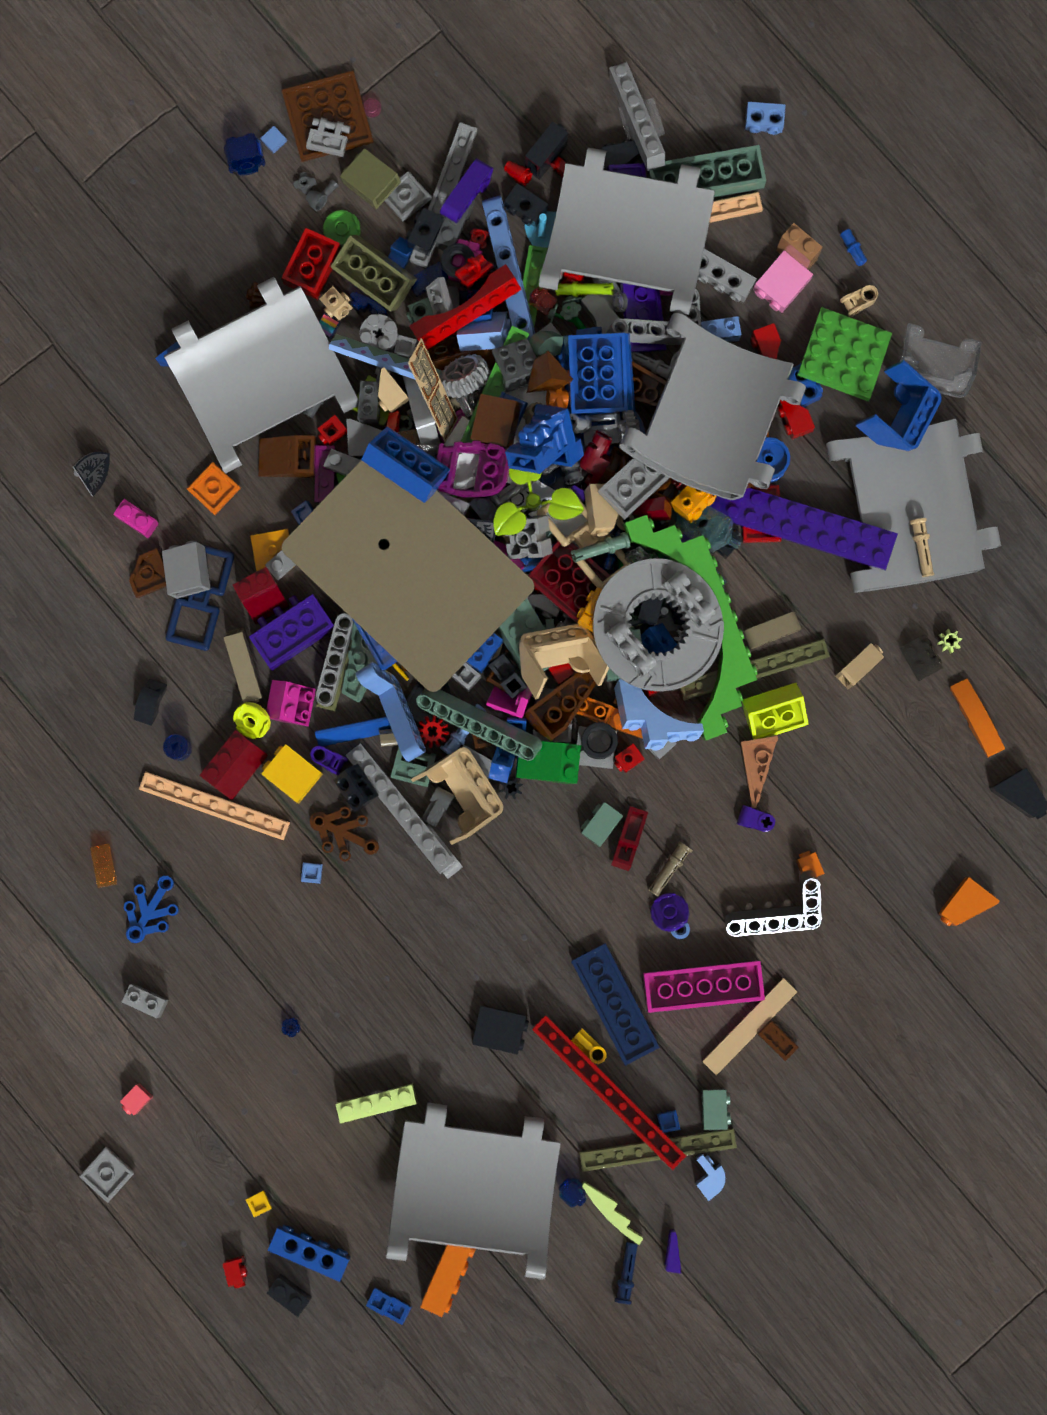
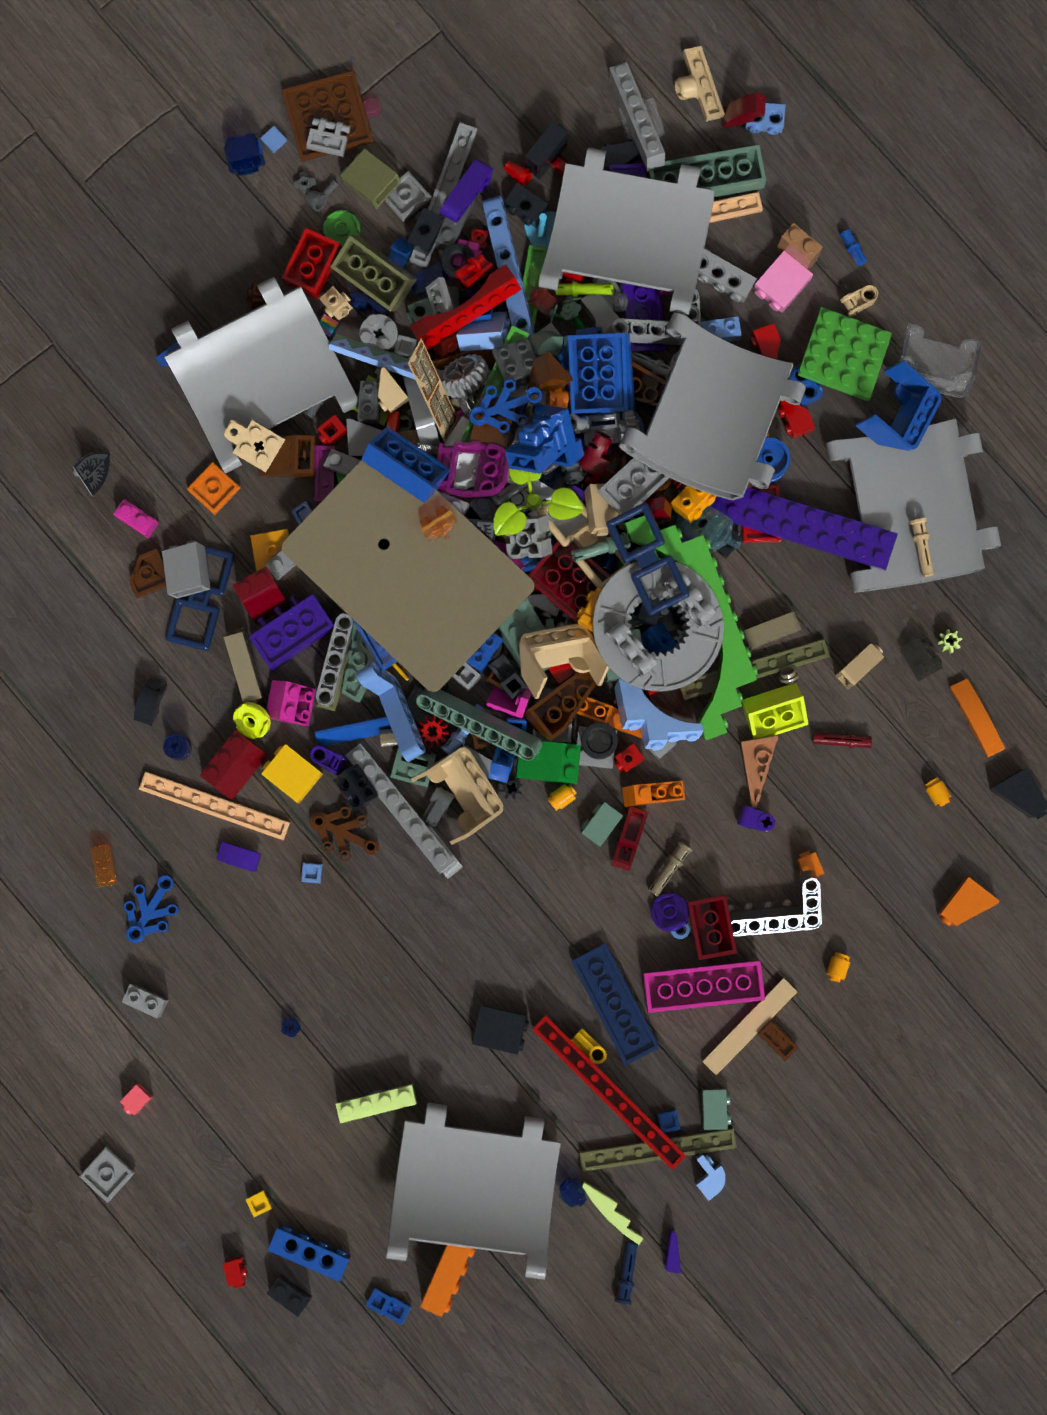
(238, 856): none -> dark purple slope
(248, 436): none -> tan plate
(439, 526): none -> clear orange hips
(447, 345): none -> clear red bracket
(503, 407): none -> blue plant
(562, 797): none -> light orange brick
(647, 559): none -> dark blue bar
(653, 793): none -> orange slope
(699, 84): none -> tan plate
(712, 927): none -> dark red slope
(744, 110): none -> dark red slope
(788, 676): none -> dark tan plate
(838, 967): none -> light orange brick
(842, 740): none -> dark red pin
(938, 792): none -> light orange brick

